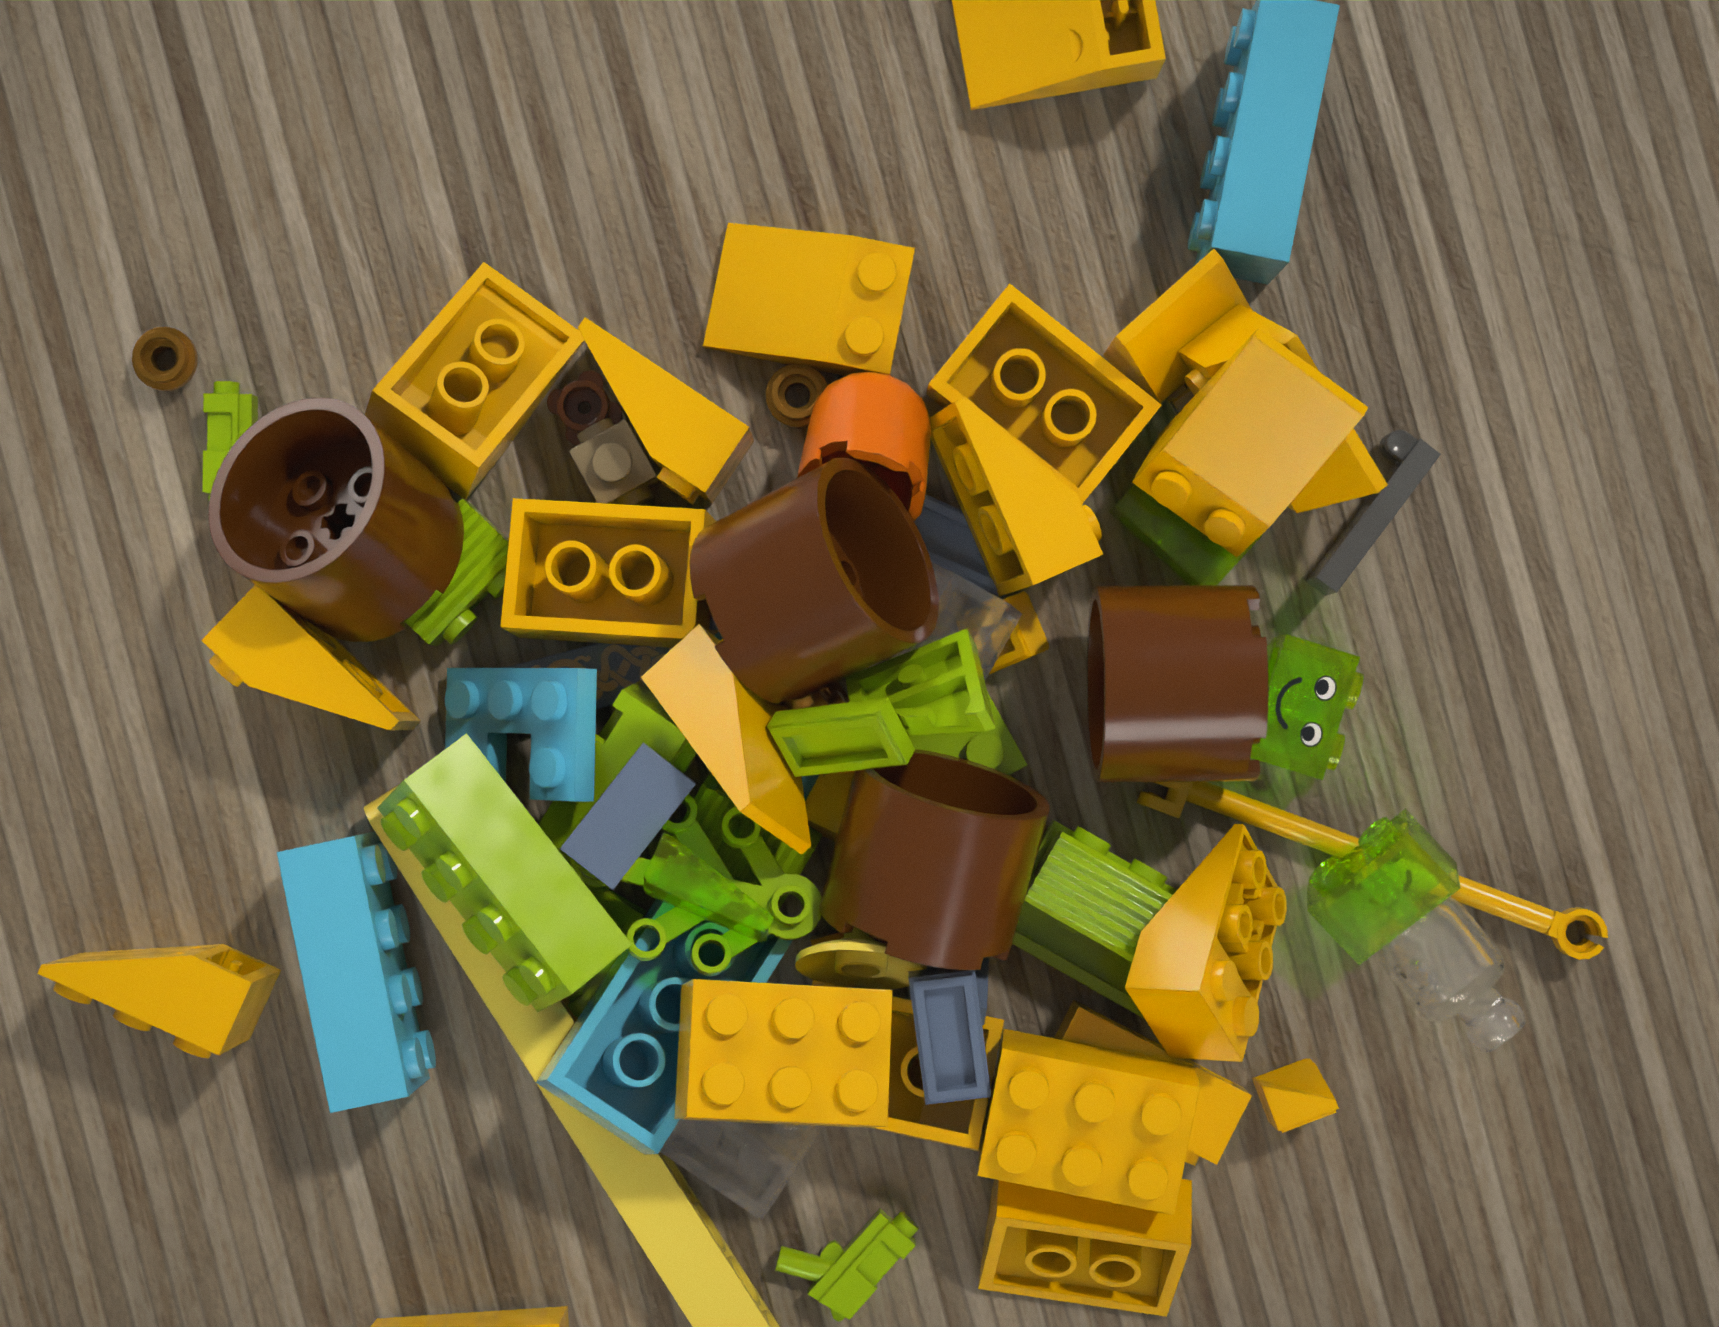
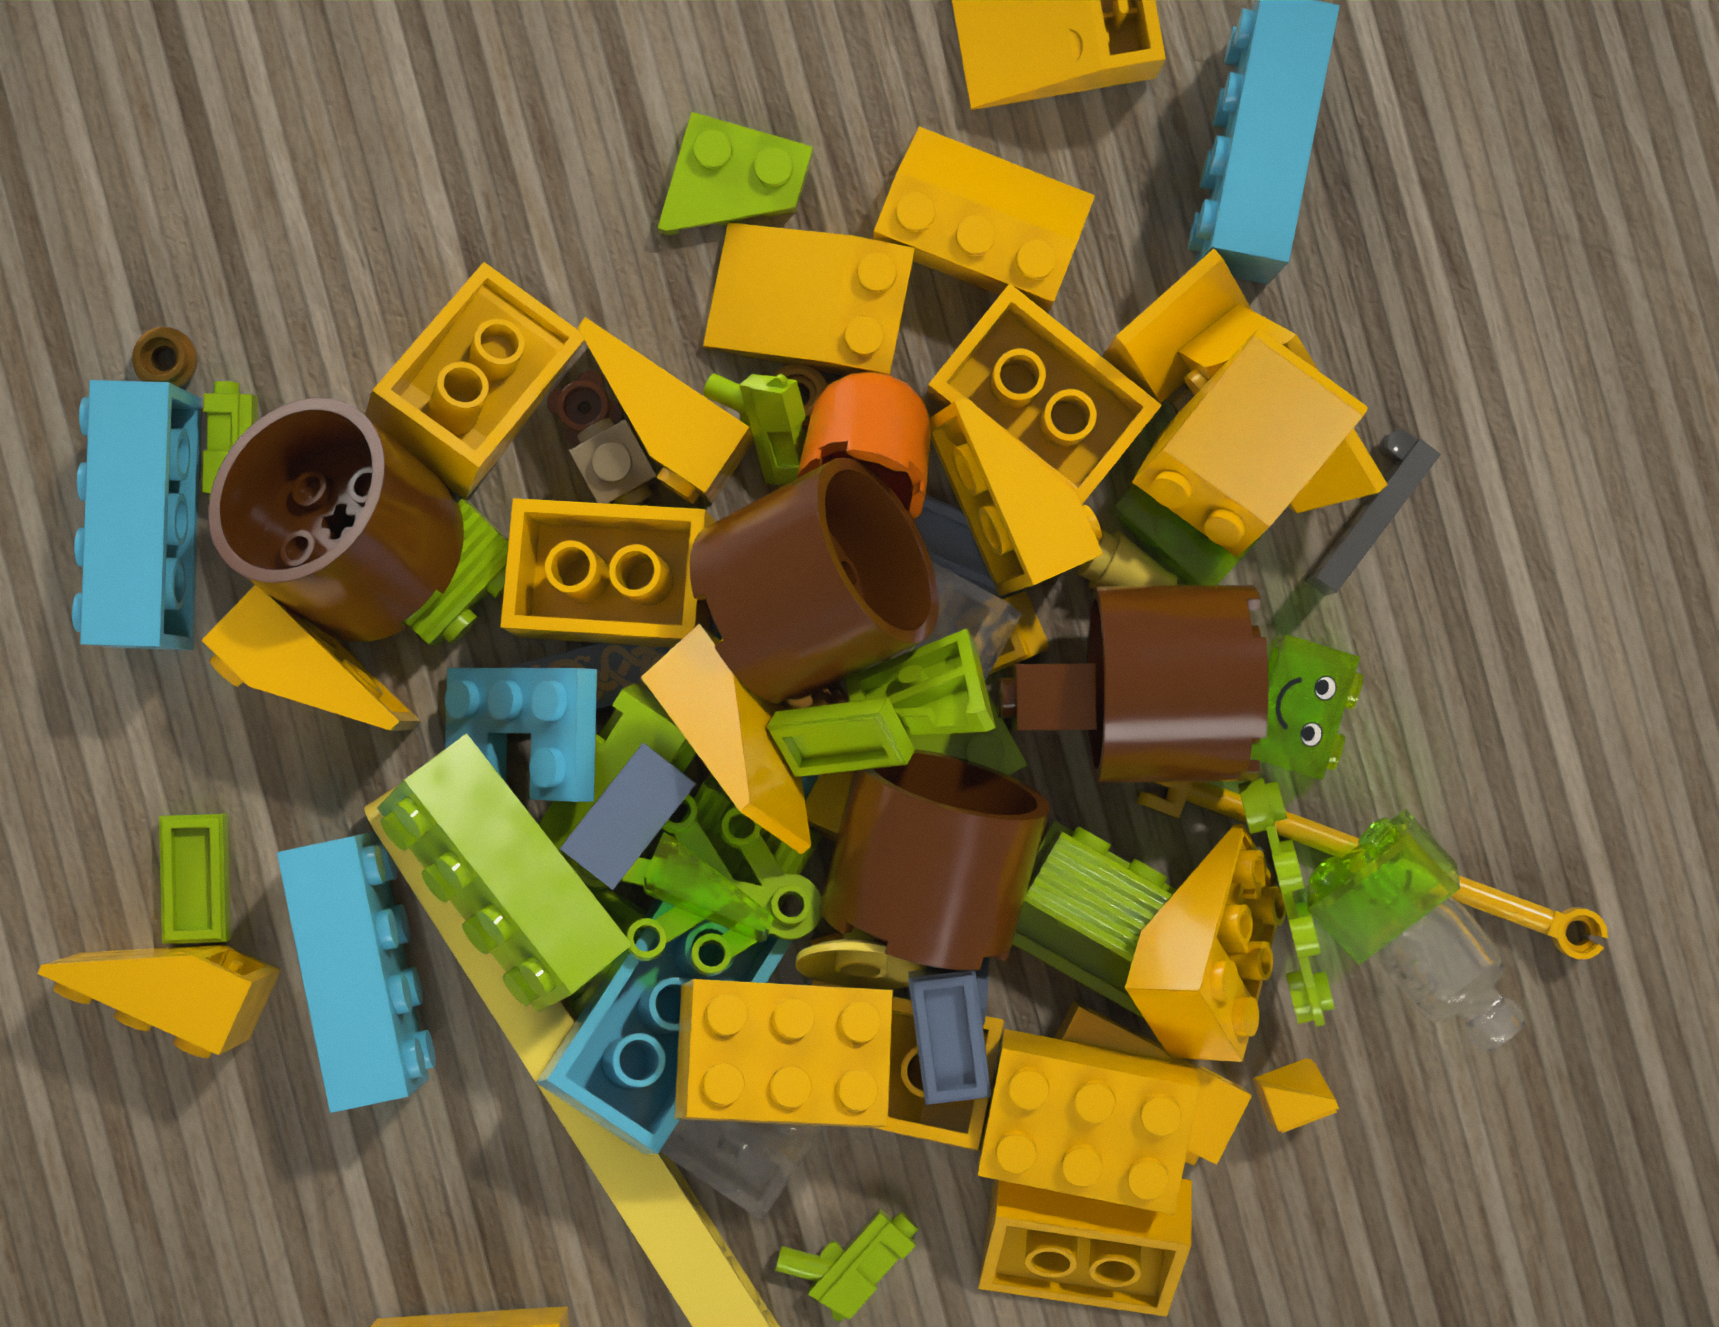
(138, 515): none -> medium azure brick
(195, 878): none -> lime tile
(732, 175): none -> lime wing
(775, 418): none -> lime piece
(983, 218): none -> yellow slope
(1048, 697): none -> reddish brown brick
(1124, 565): none -> light yellow cone
(1308, 991): none -> lime plant

